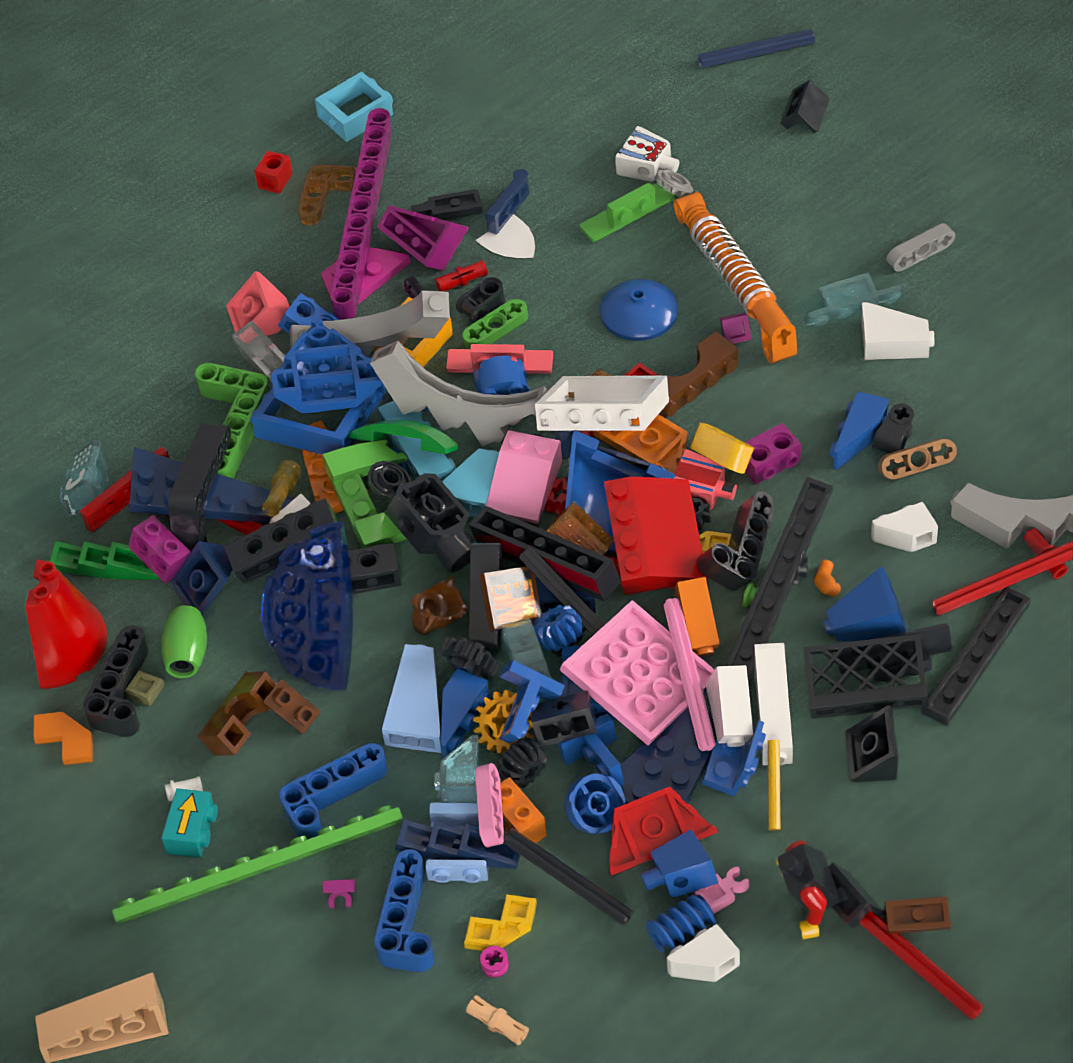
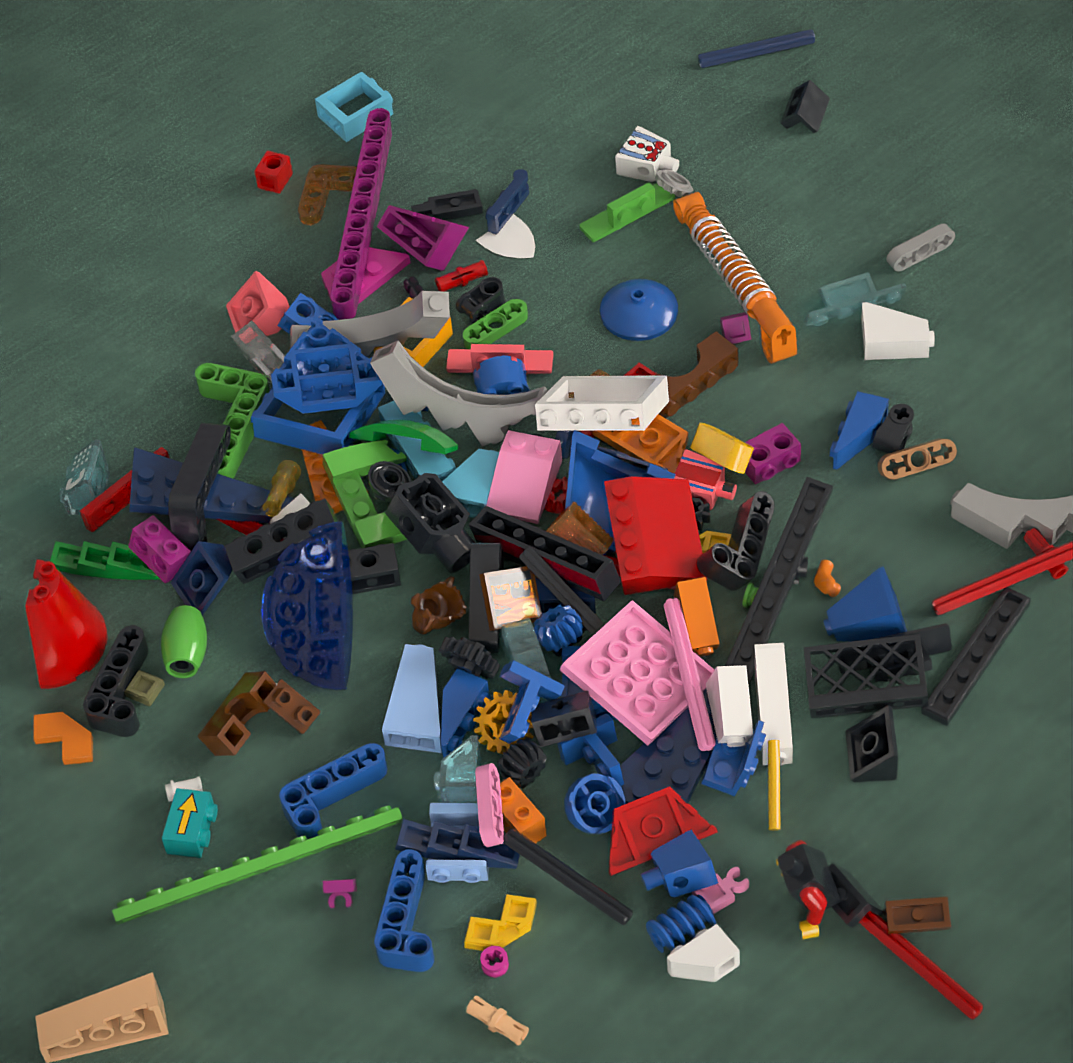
(906, 529): white slope -> none

